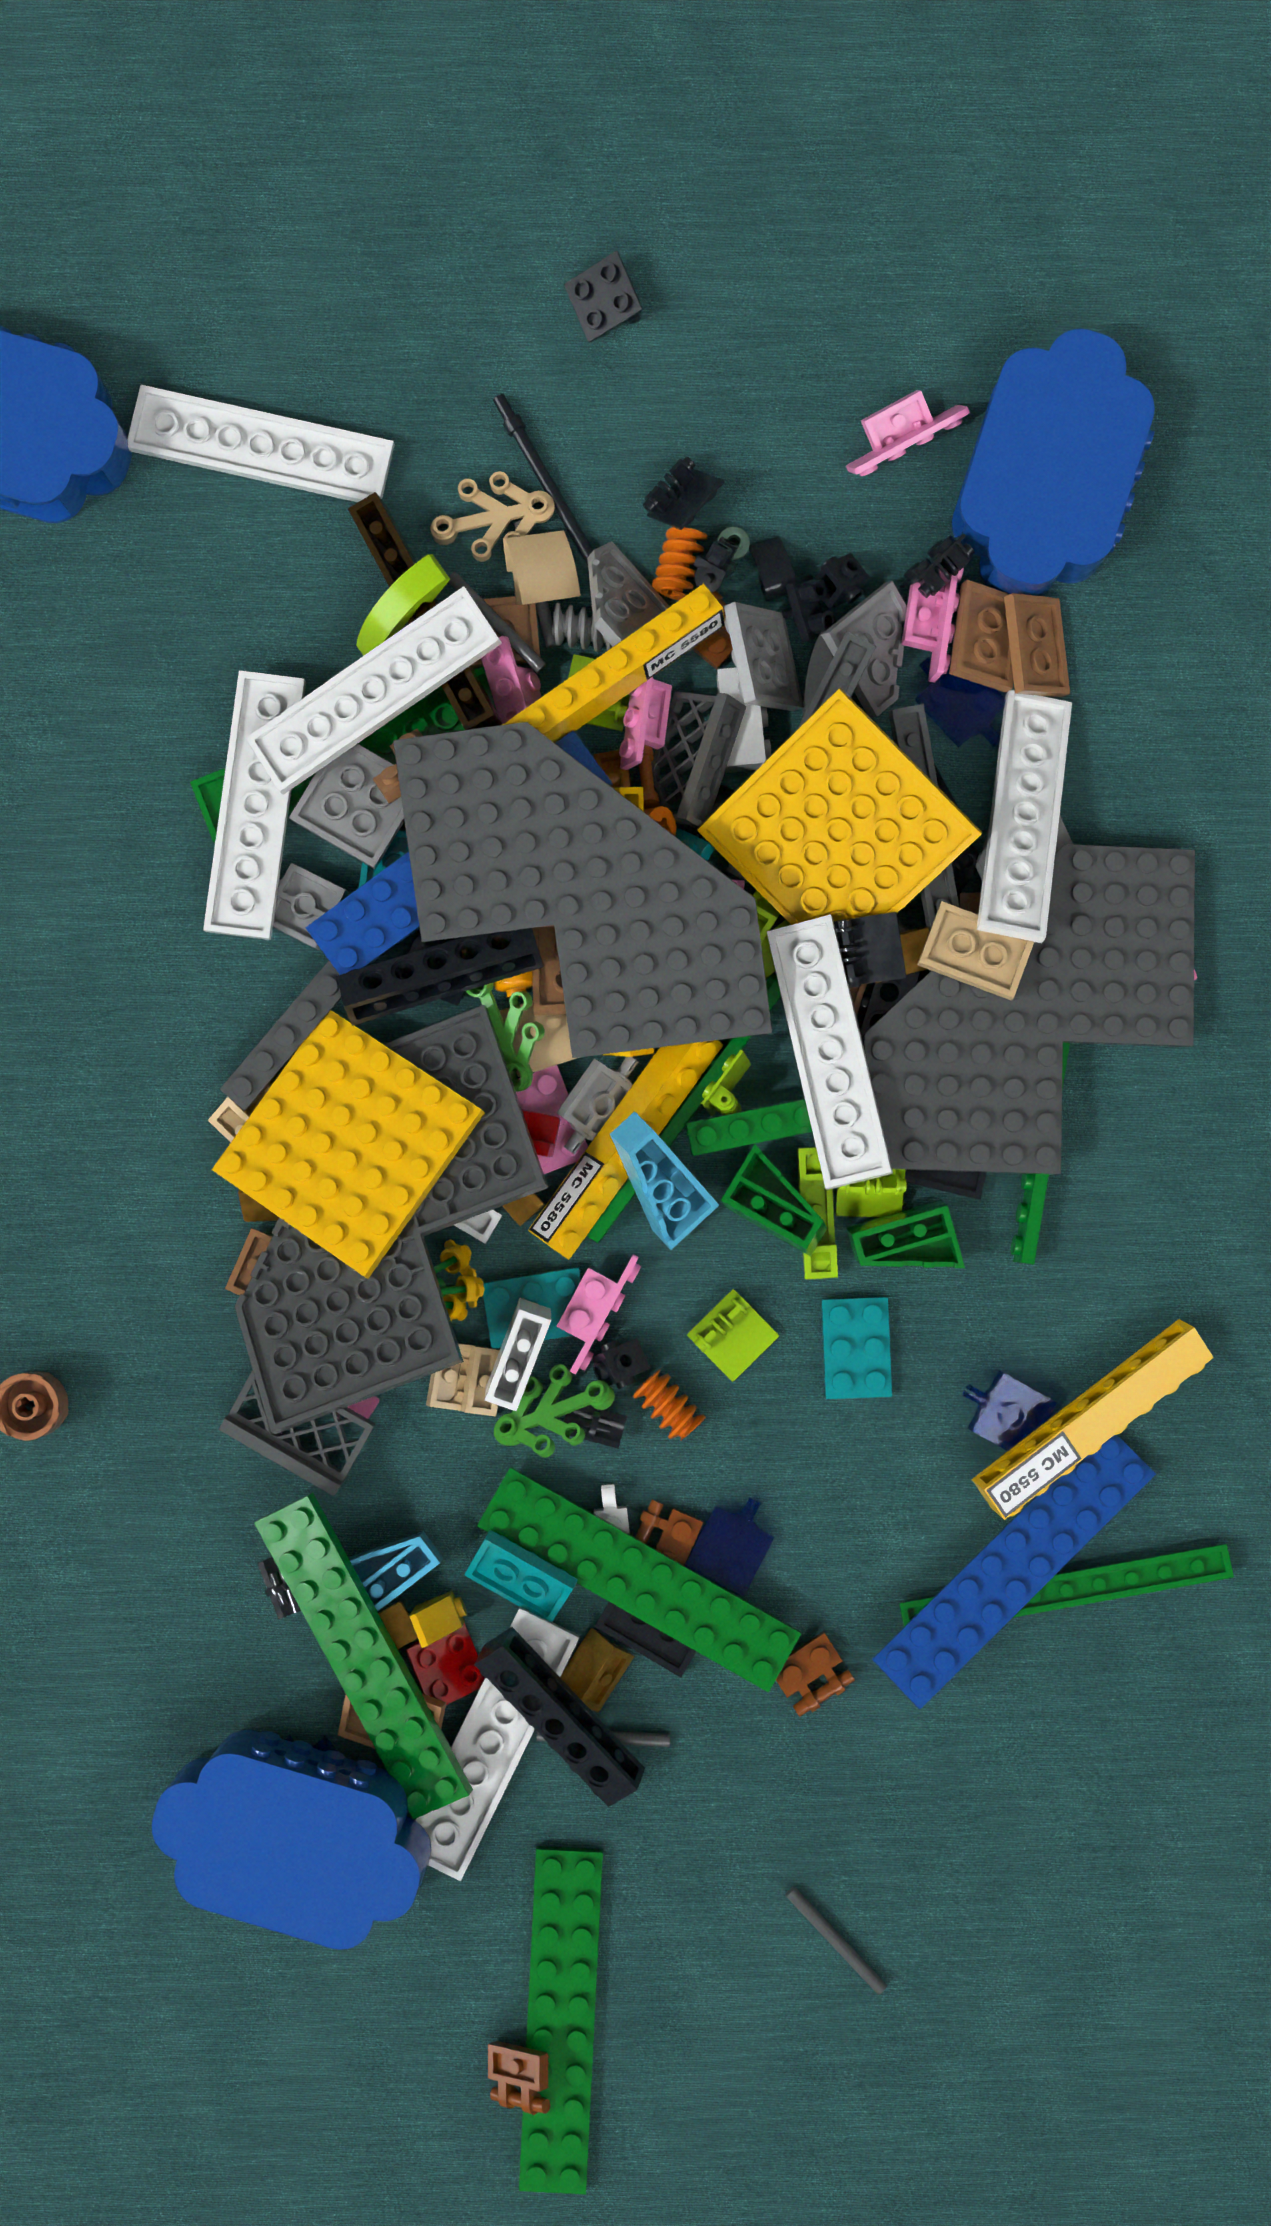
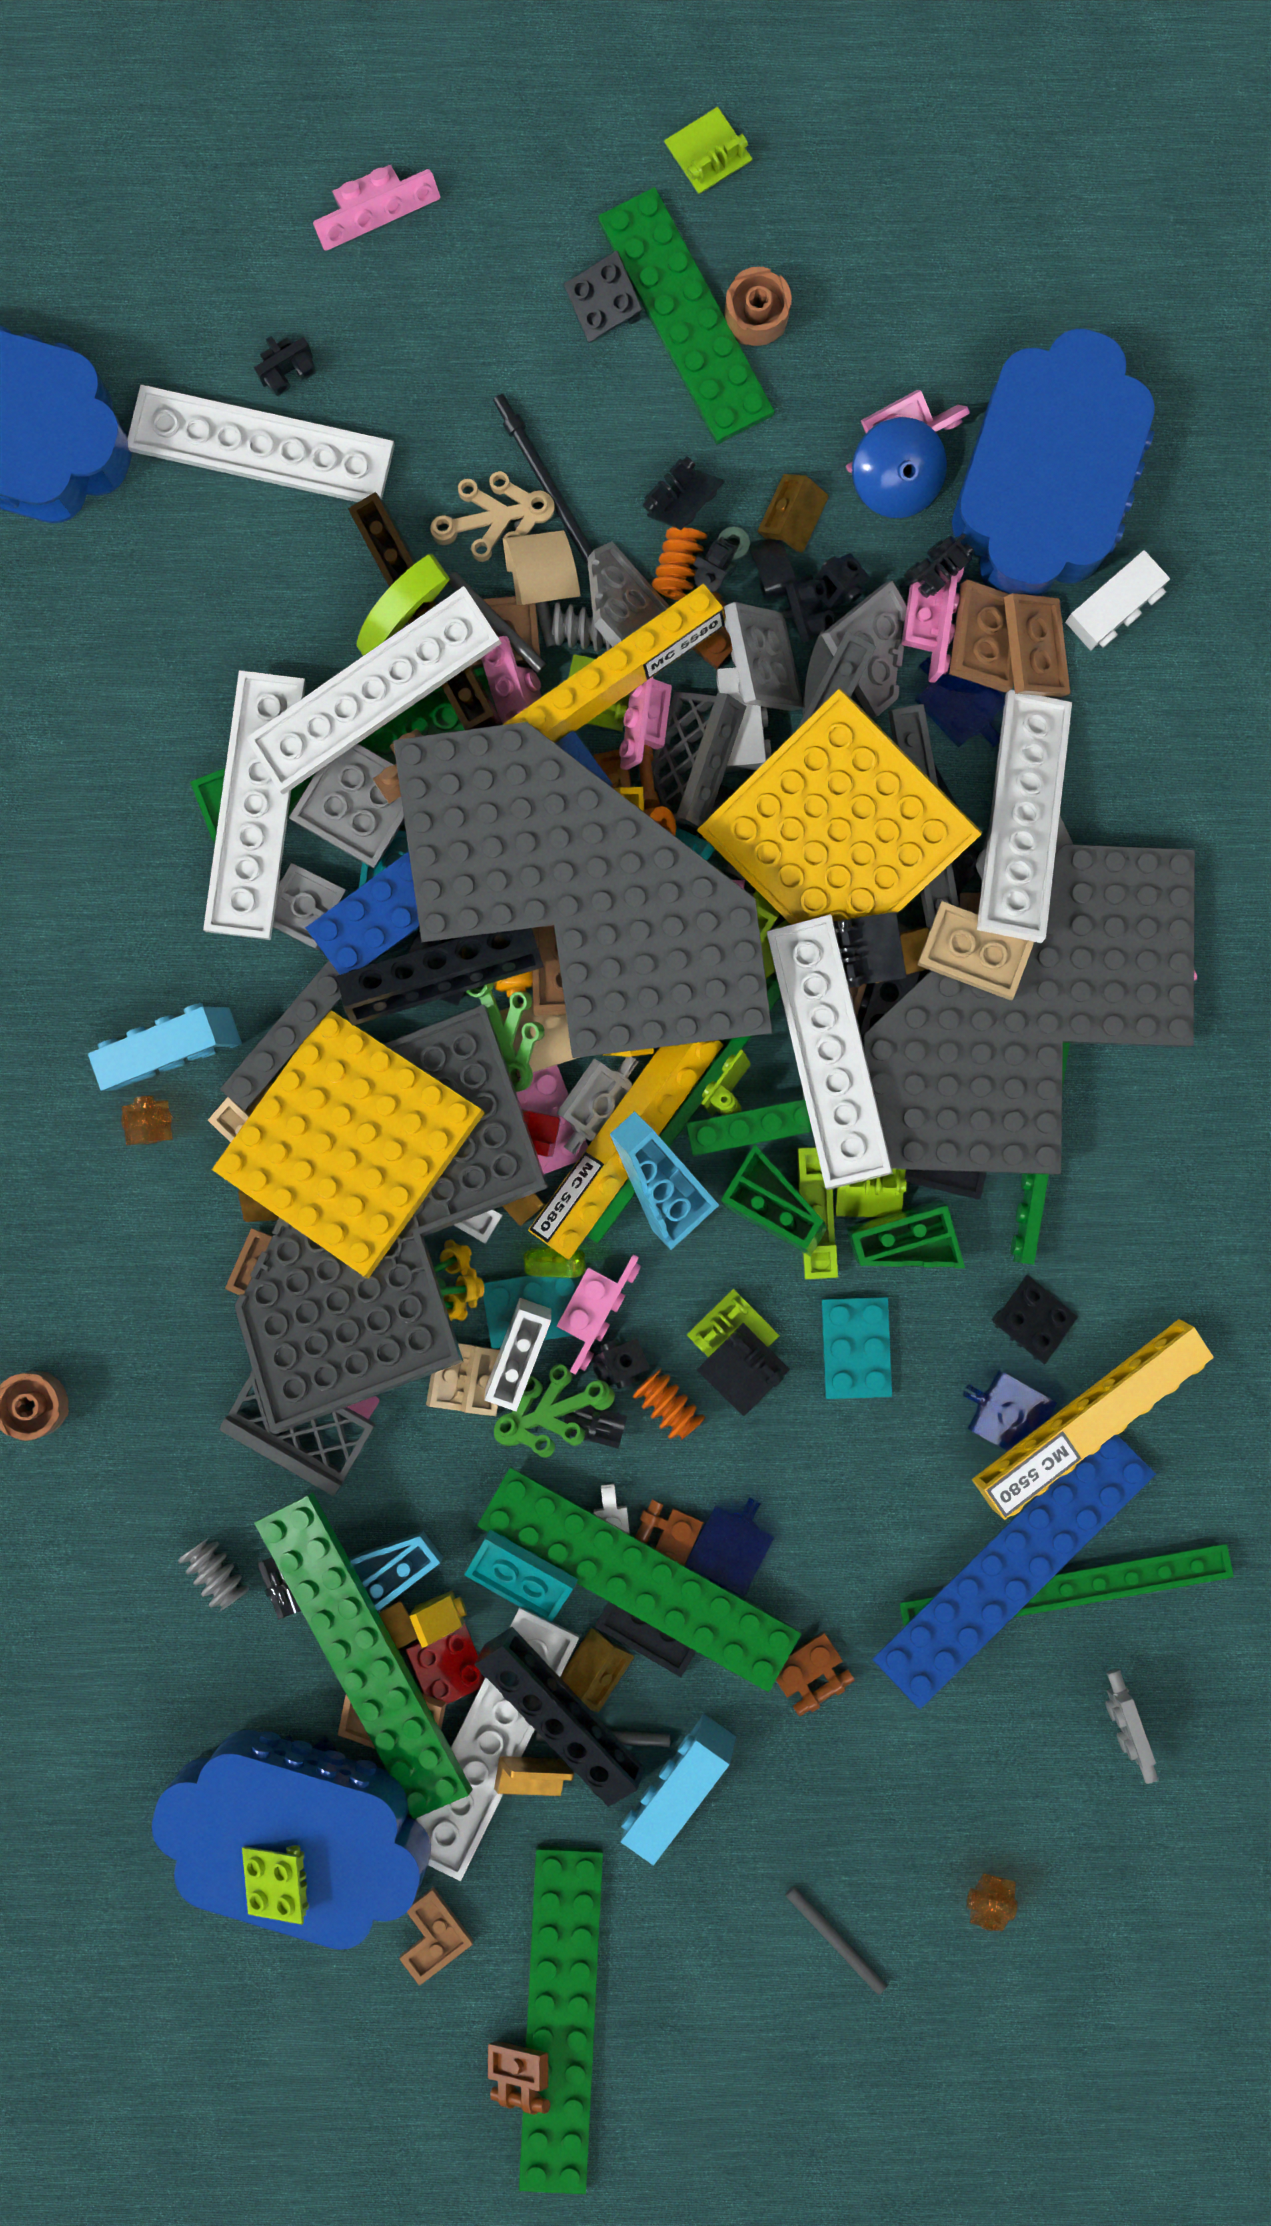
(146, 1121): none -> clear orange brick
(163, 1046): none -> medium azure wedge
(214, 1574): none -> light grey piece
(275, 1884): none -> lime hinge
(280, 360): none -> black hips
(374, 202): none -> bright pink bracket
(442, 1939): none -> medium nougat plate
(531, 1776): none -> pearl gold panel
(549, 1263): none -> clear neon green beam
(679, 1790): none -> medium azure wedge
(686, 316): none -> green plate
(708, 150): none -> lime hinge
(743, 1369): none -> black hinge
(773, 297): none -> nougat brick
(793, 511): none -> pearl gold panel
(881, 461): none -> blue dish
(992, 1902): none -> clear orange brick
(1034, 1319): none -> black hinge
(1118, 601): none -> white brick
(1132, 1734): none -> light grey plate

